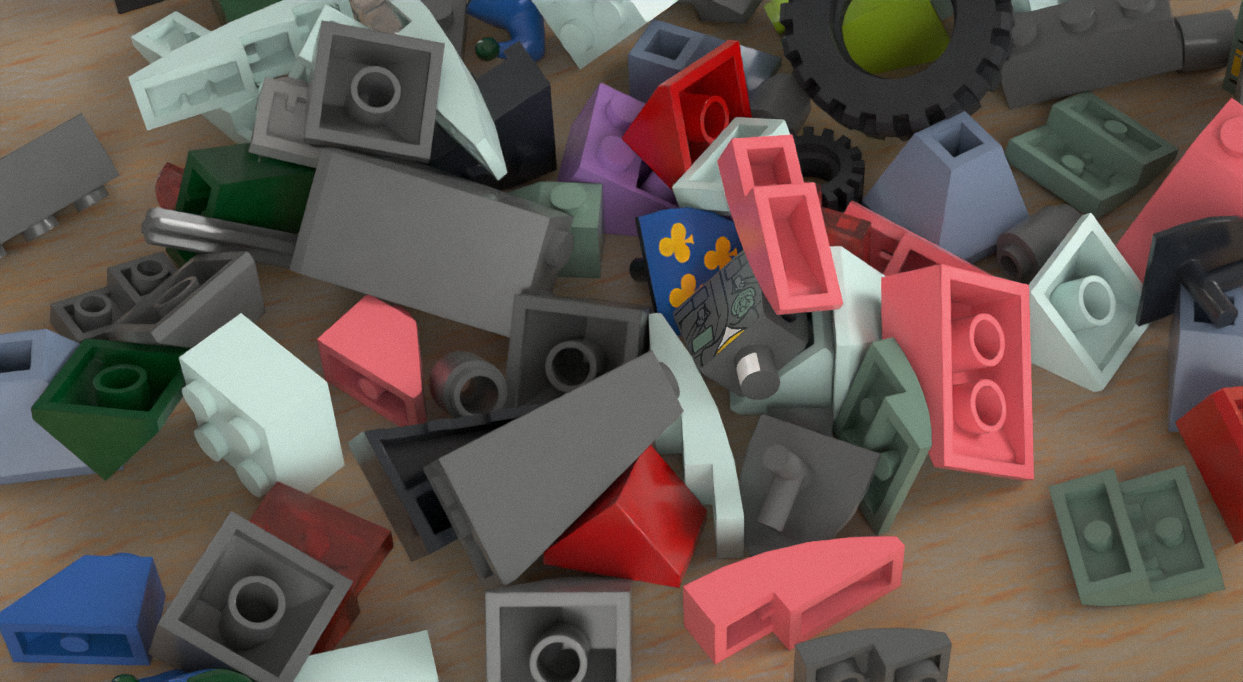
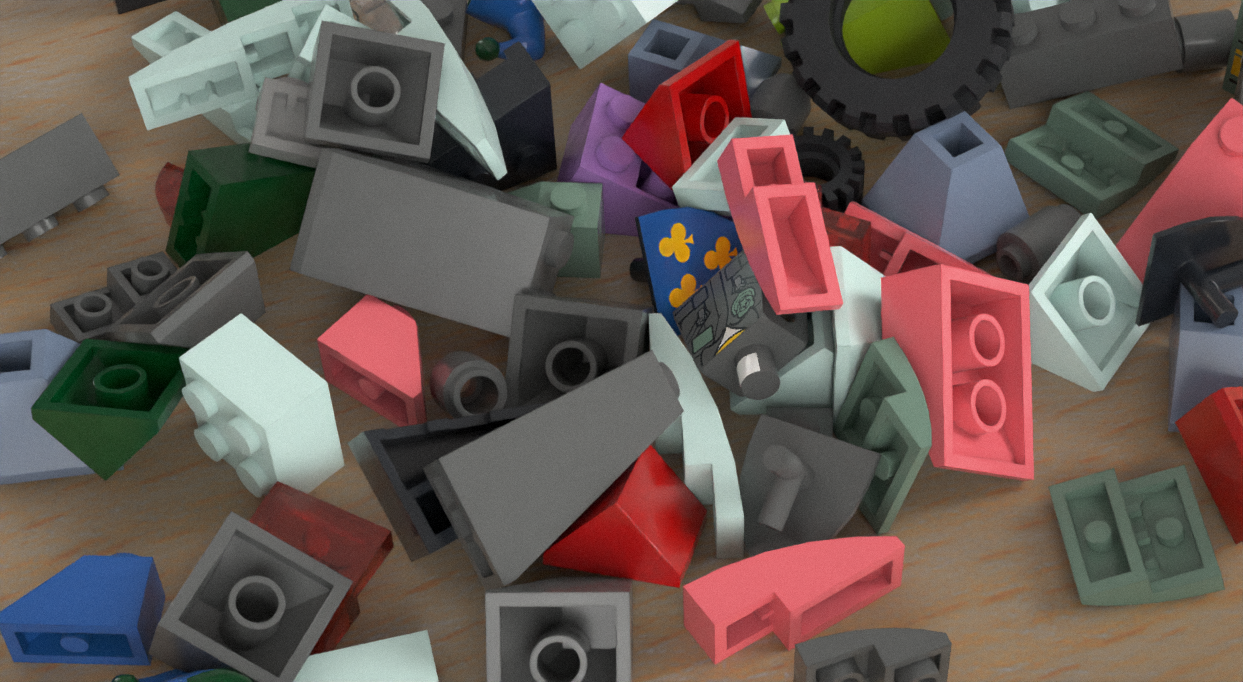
(214, 235): dark grey axle -> none

